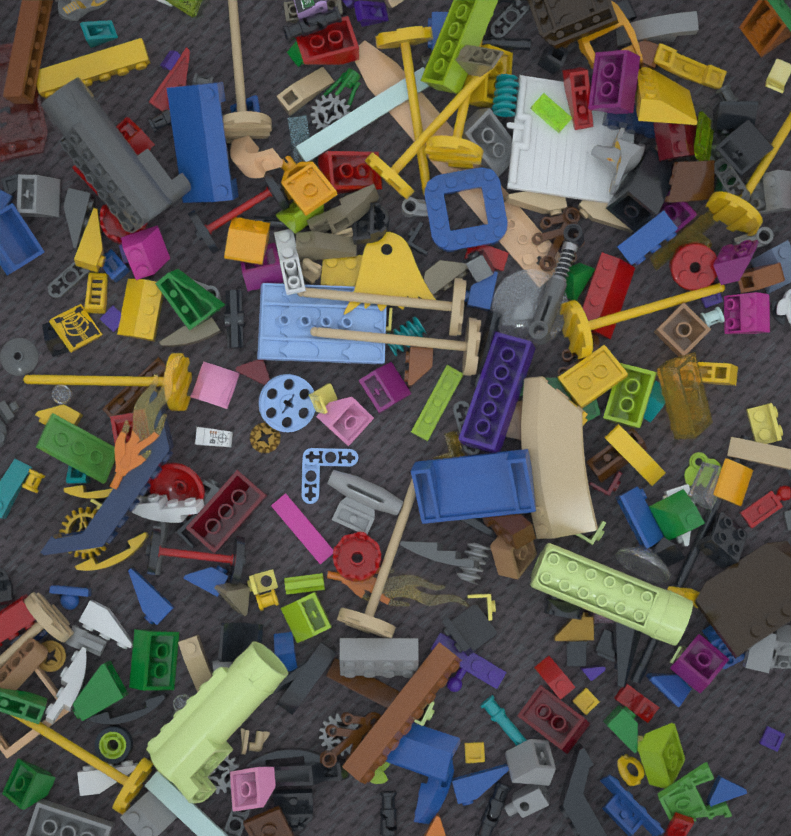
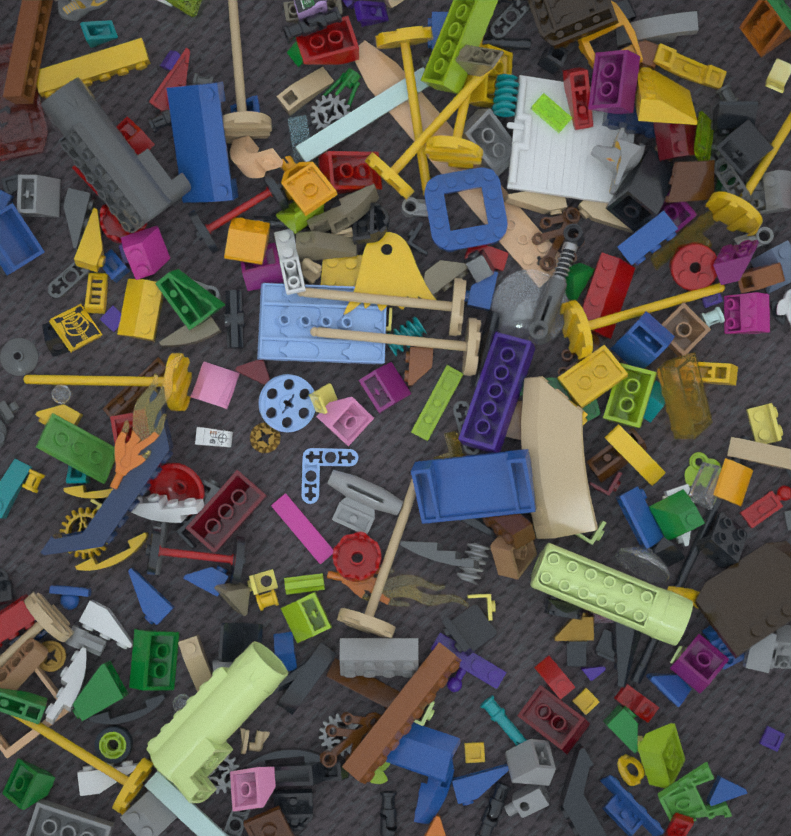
(643, 342): none -> blue slope

